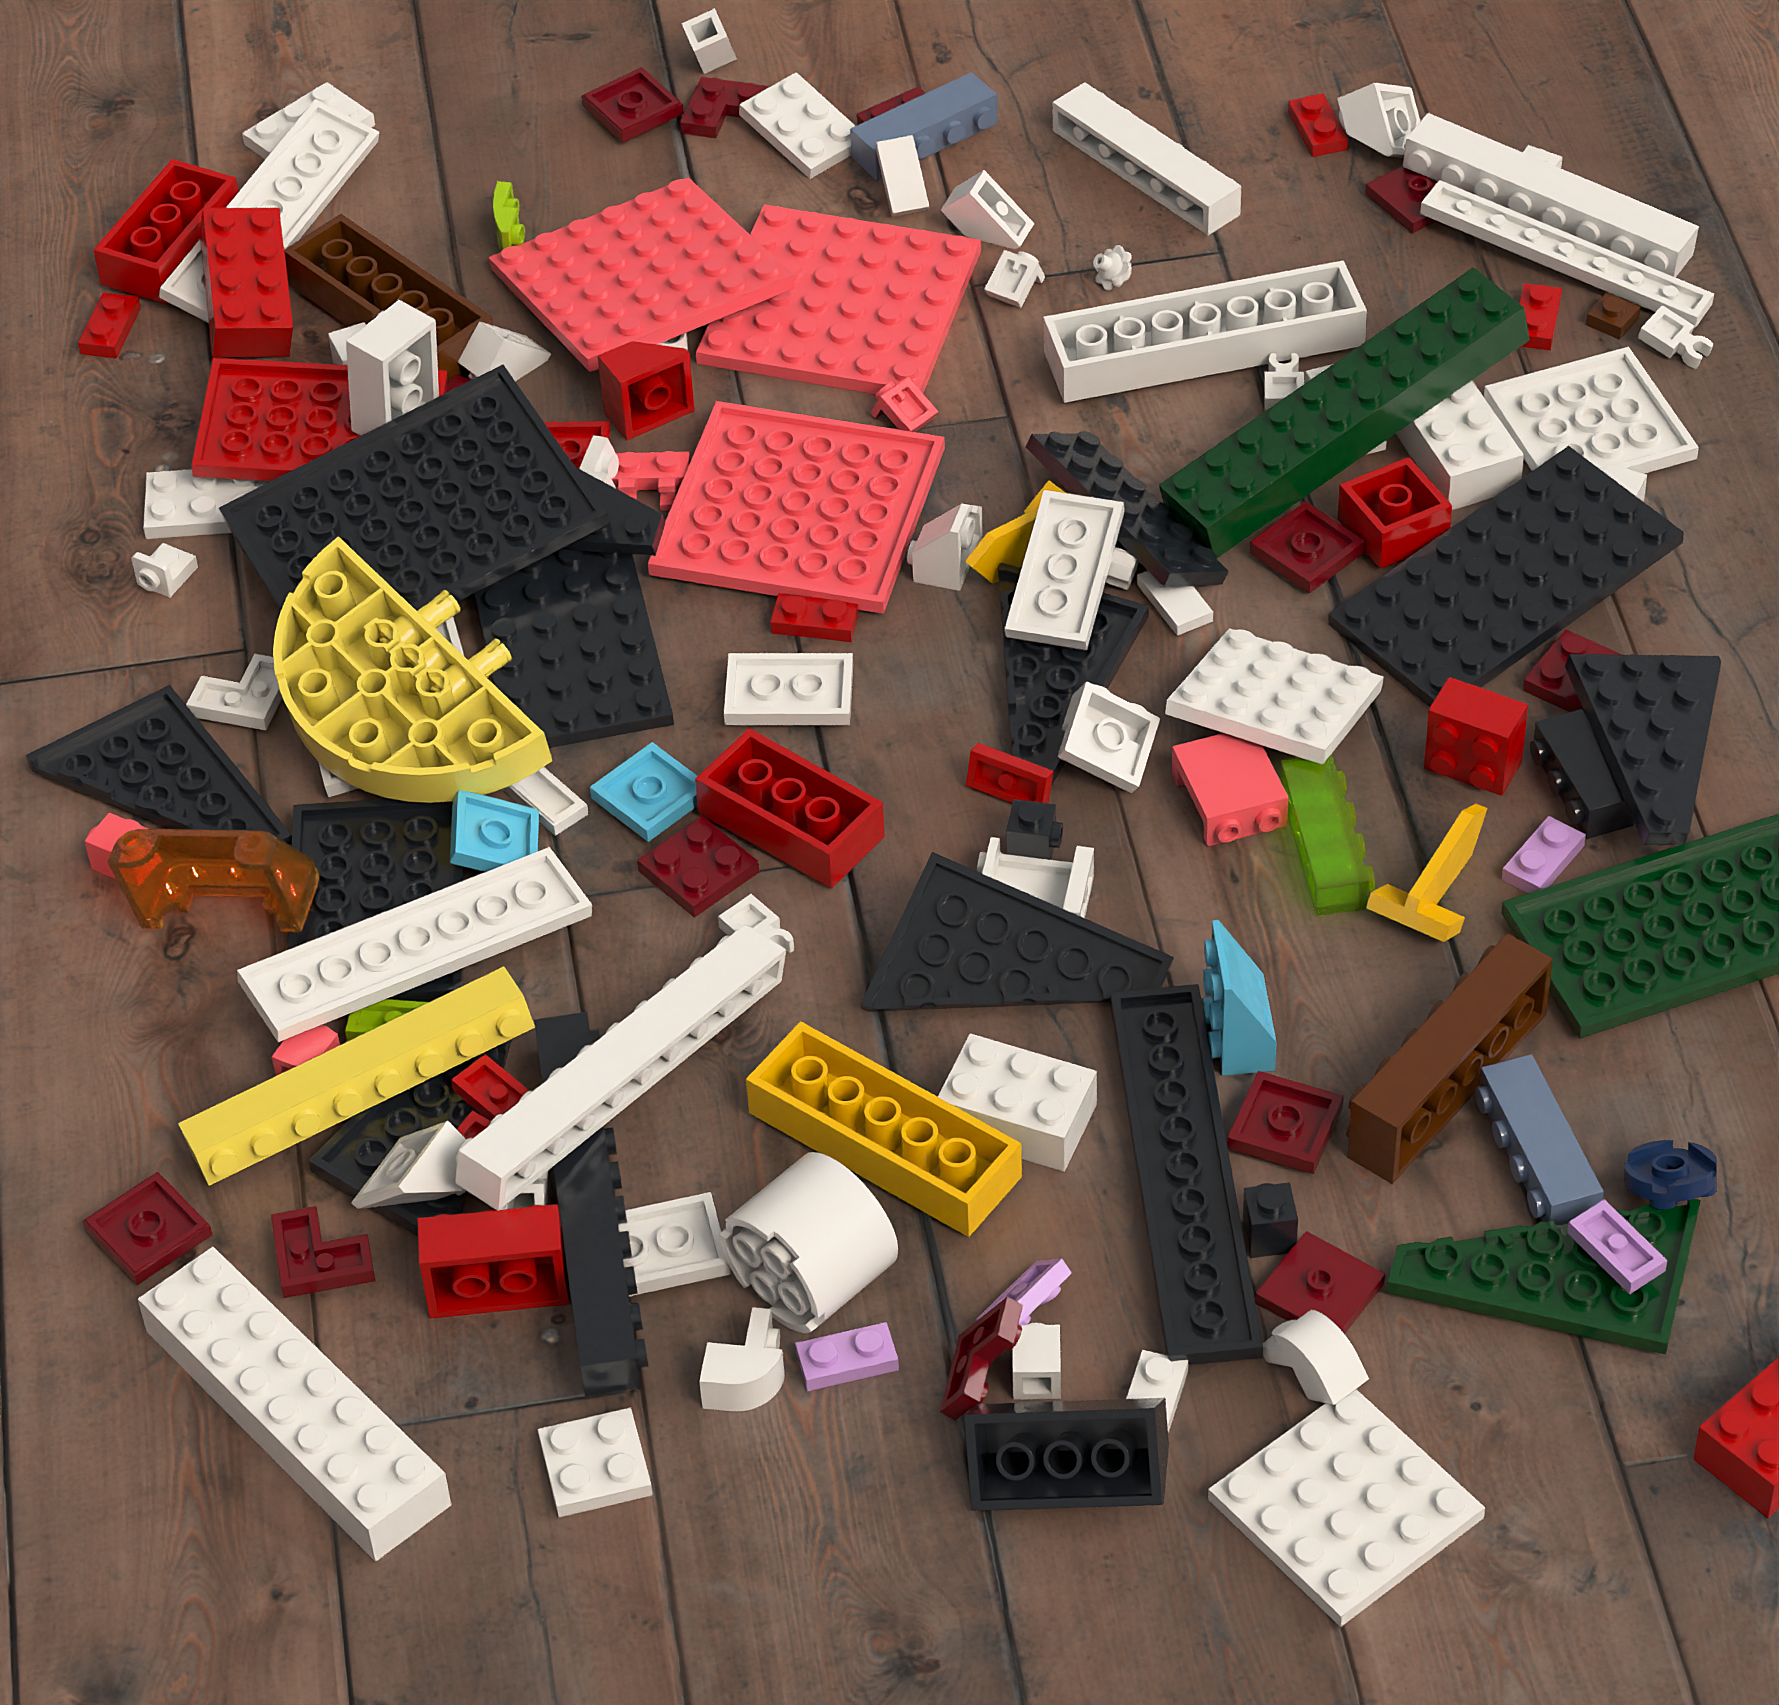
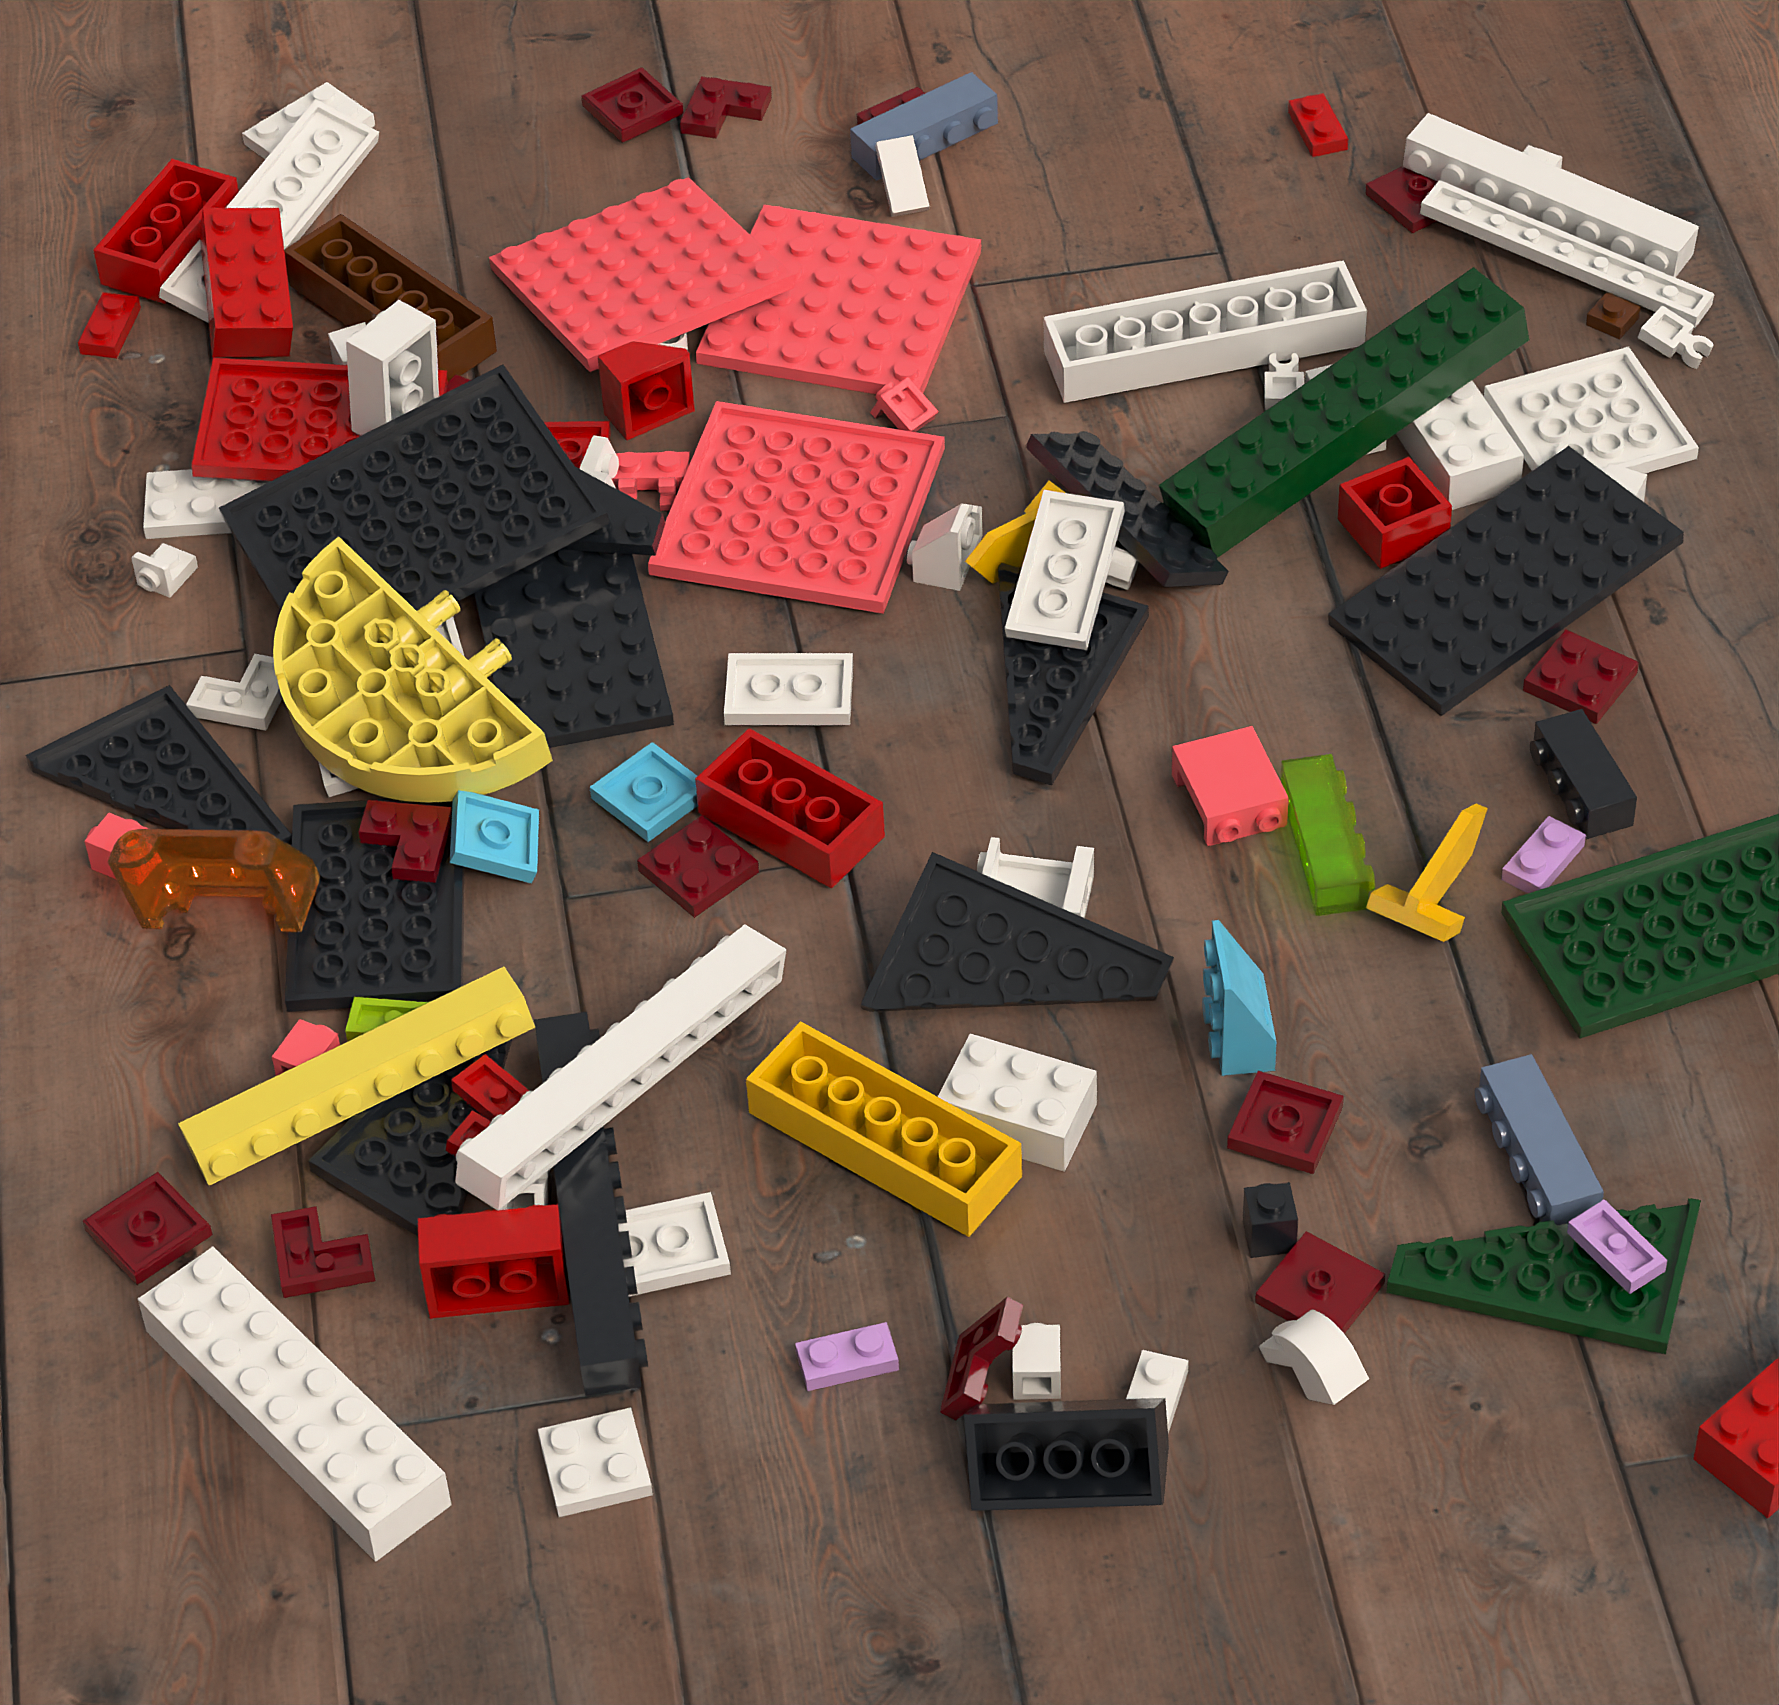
(413, 944): white plate -> none
(415, 1169): white slope -> none
(416, 831): none -> dark red plate
(497, 346): white slope -> none
(506, 216): lime slope -> none
(556, 802): white tile -> none
(709, 41): white brick -> none
(744, 1375): white brick -> none
(759, 918): white plate -> none
(800, 124): white plate -> none
(809, 1241): white brick -> none
(814, 617): red plate -> none
(987, 212): white slope -> none
(1007, 776): red plate -> none
(1014, 277): white bracket -> none
(1033, 830): black brick -> none
(1035, 1286): lavender plate -> none
(1108, 736): white plate -> none
(1112, 267): white plant -> none
(1147, 158): white brick -> none
(1178, 605): white tile -> none
(1185, 1176): black plate -> none
(1275, 695): white plate -> none
(1307, 547): dark red plate -> none
(1346, 1505): white plate -> none
(1380, 117): white slope -> none
(1443, 1059): reddish brown brick -> none
(1475, 736): red brick -> none
(1541, 313): red plate -> none
(1652, 731): black wing -> none
(1670, 1173): dark blue plate -> none

